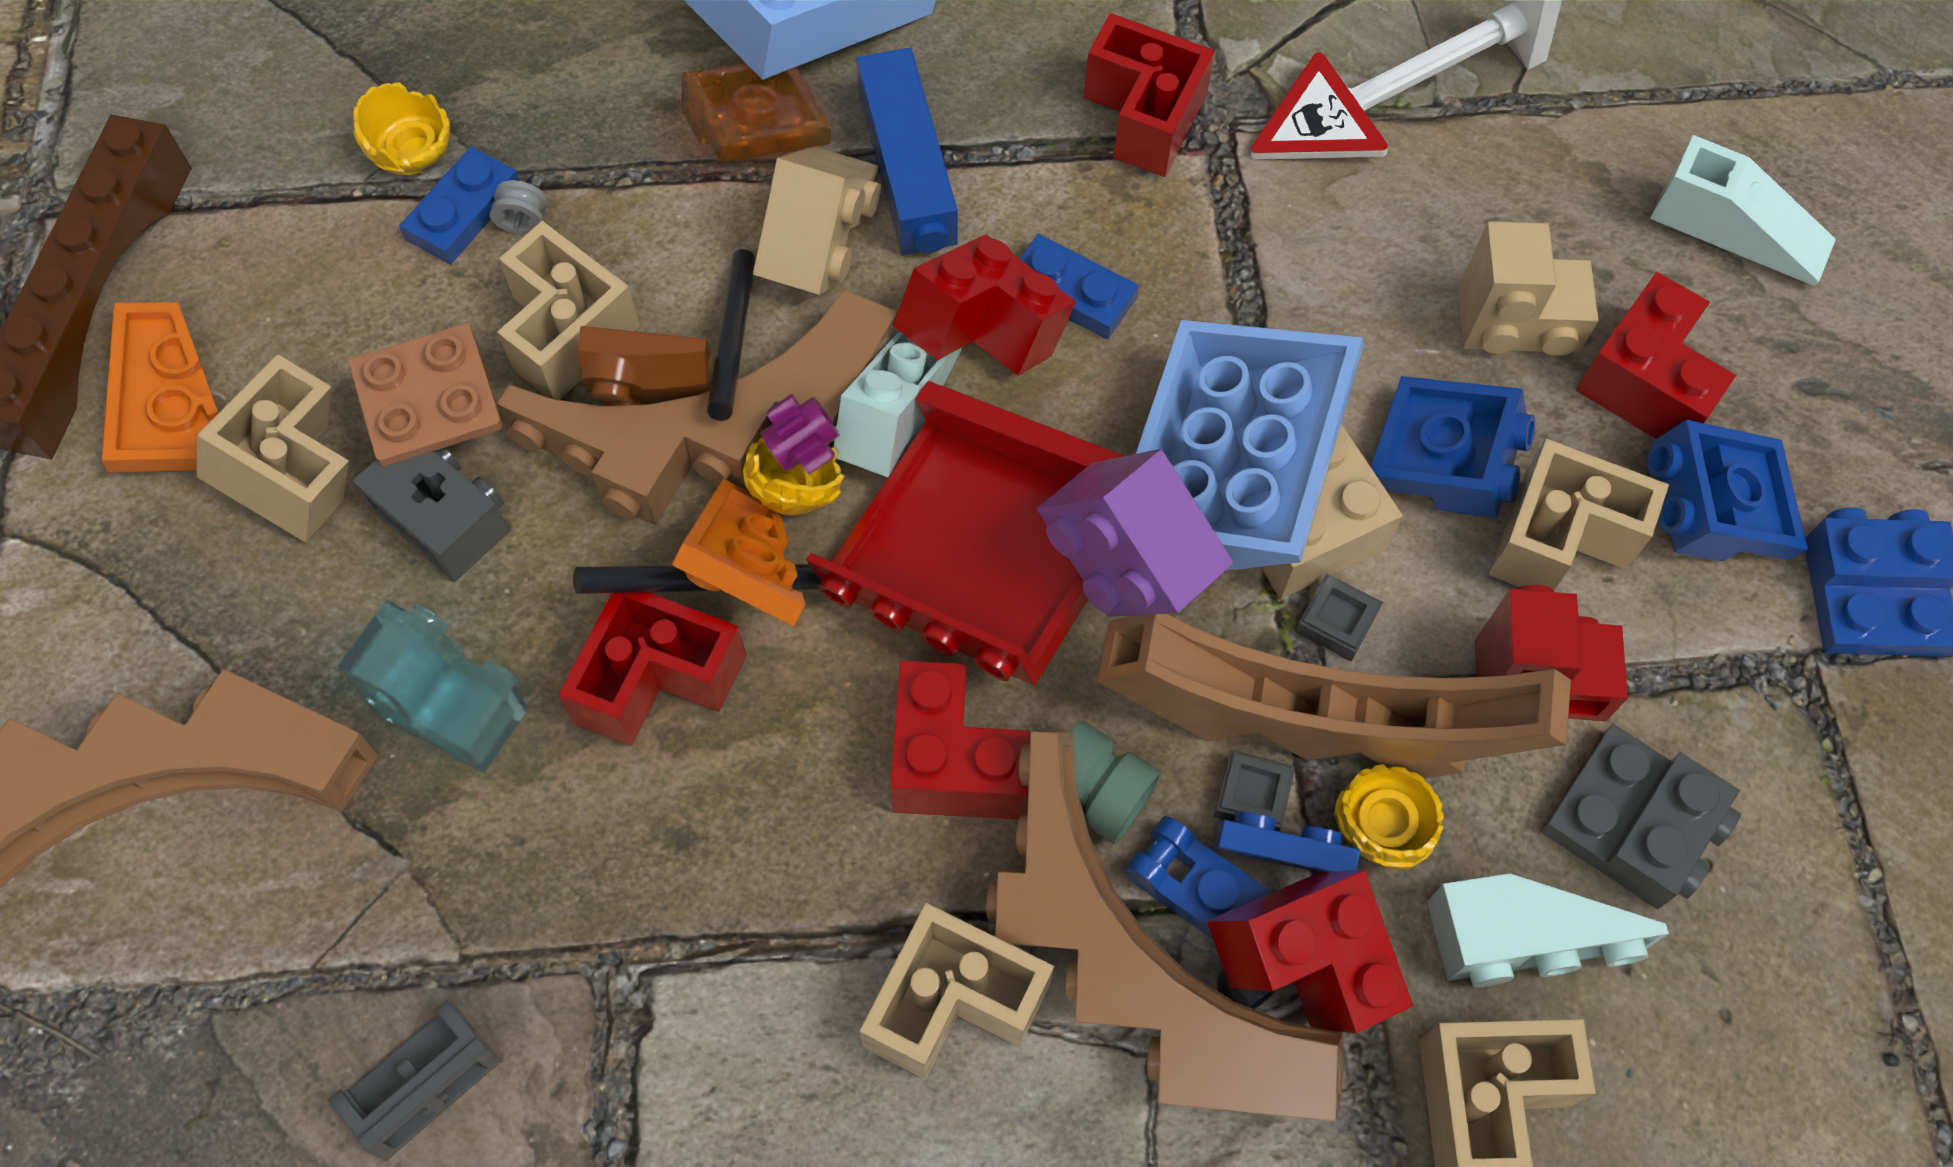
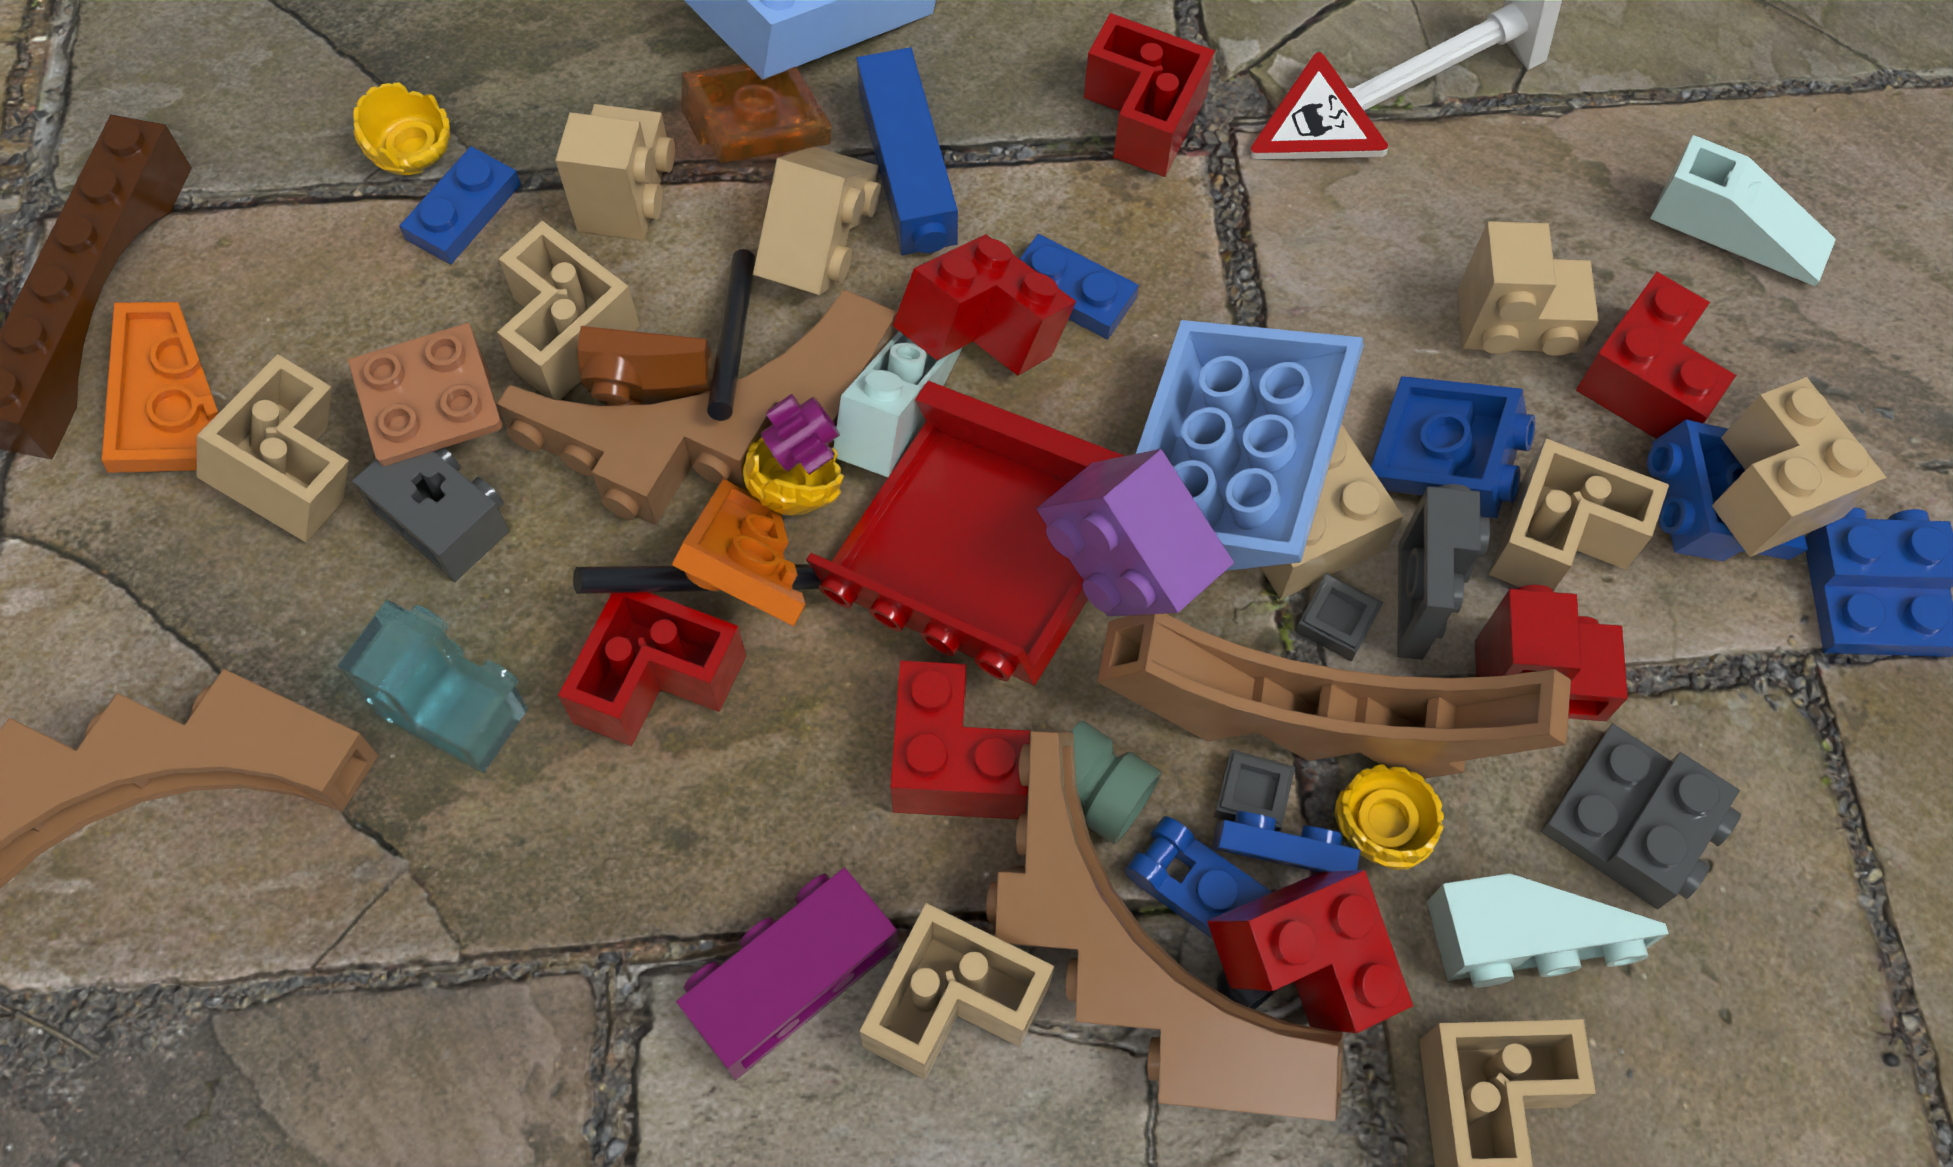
(415, 1083): dark grey hinge -> none
(517, 206): light grey bush -> none
(615, 169): none -> tan brick
(787, 971): none -> magenta brick
(1435, 564): none -> dark grey plate
(1798, 468): none -> tan brick

